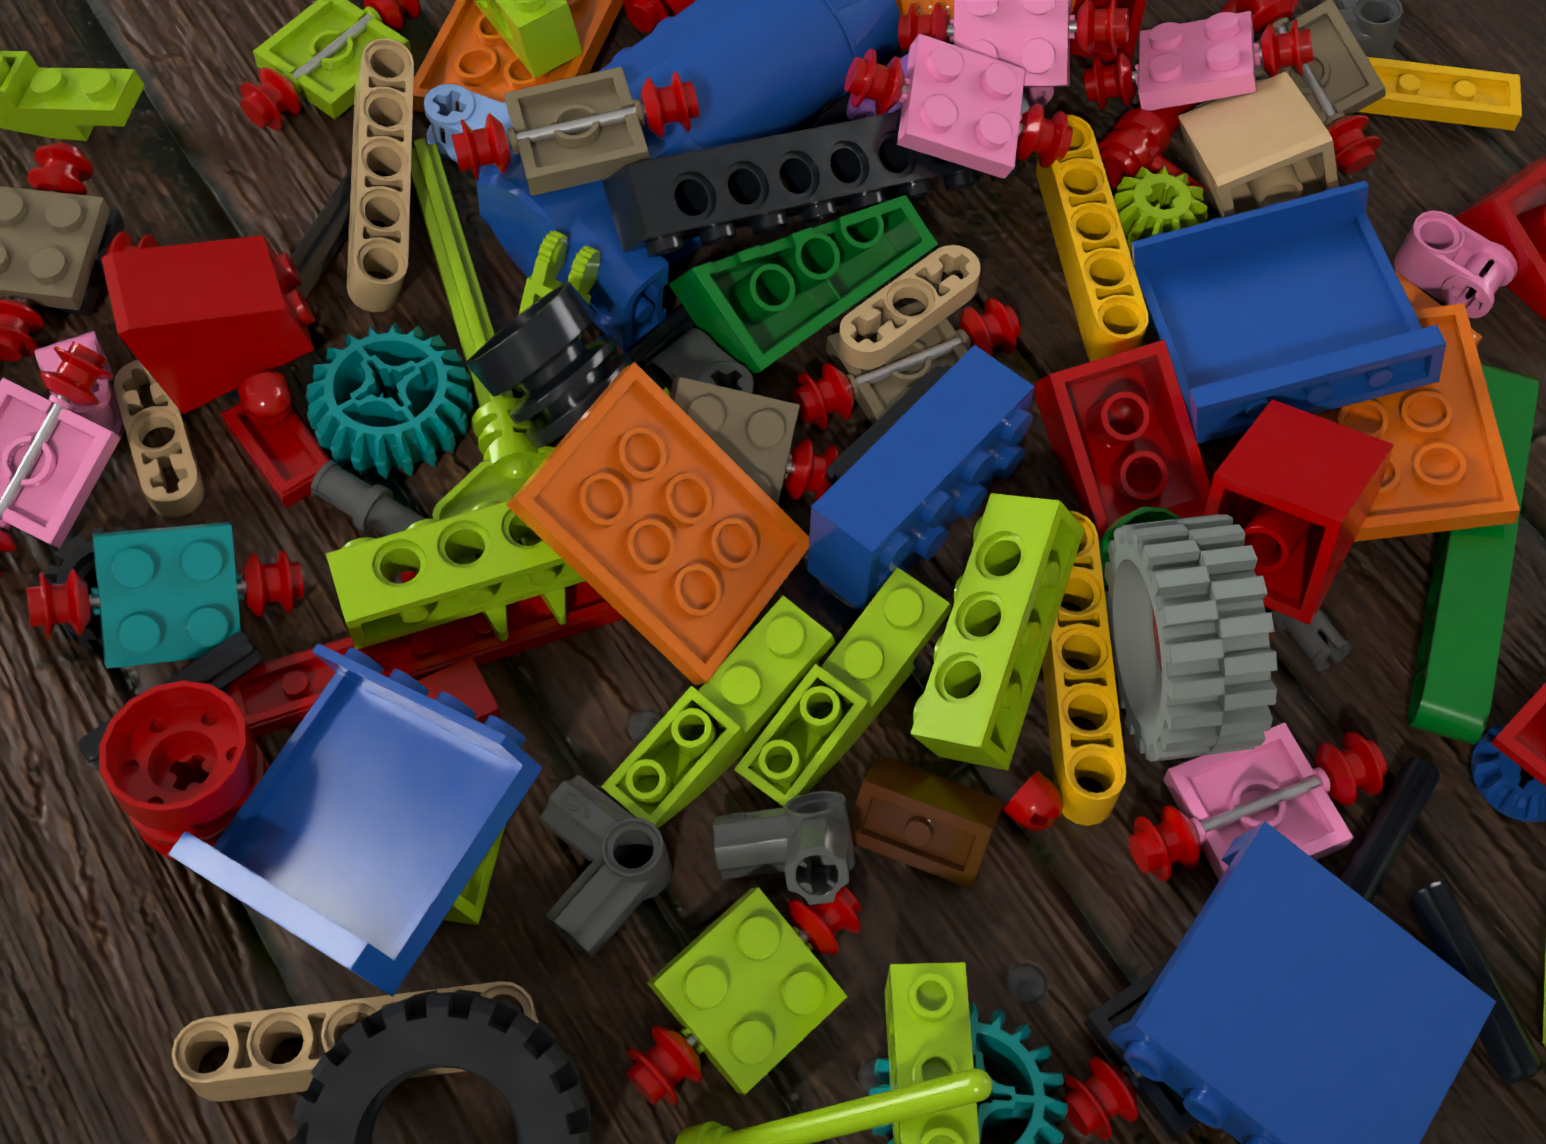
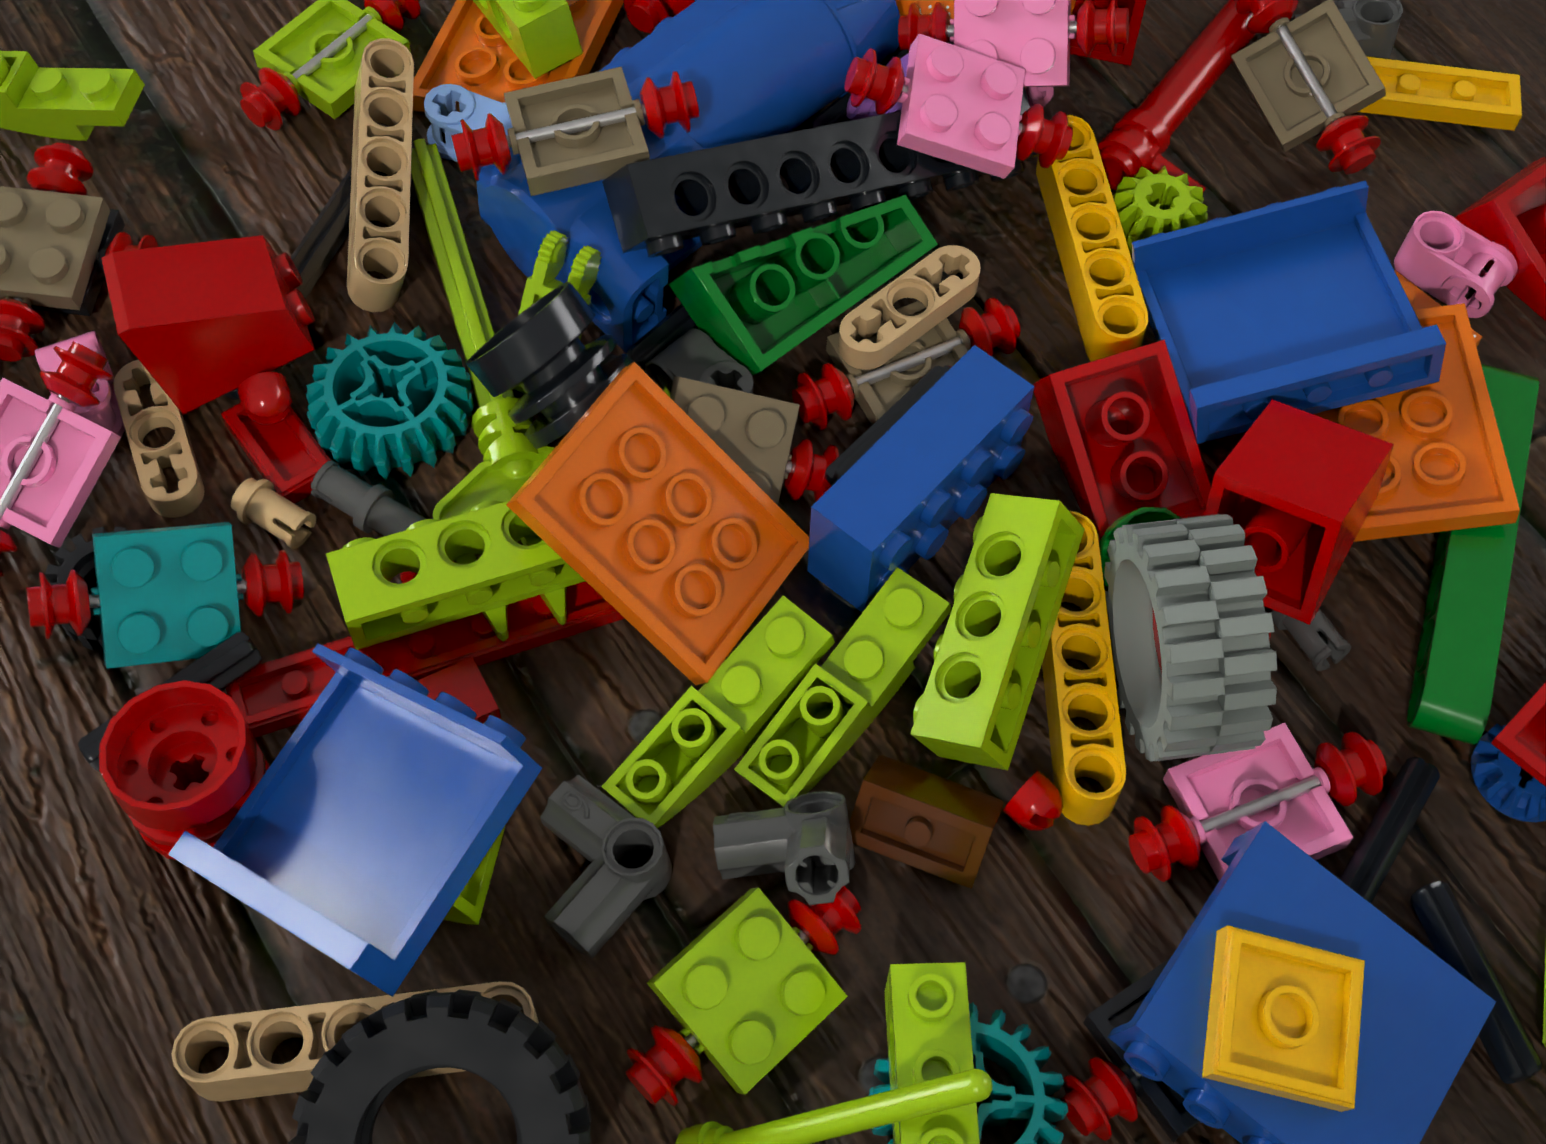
(261, 505): none -> tan pin
(1197, 62): bright pink plate -> none
(1259, 147): tan slope -> none
(1284, 1019): none -> yellow tile

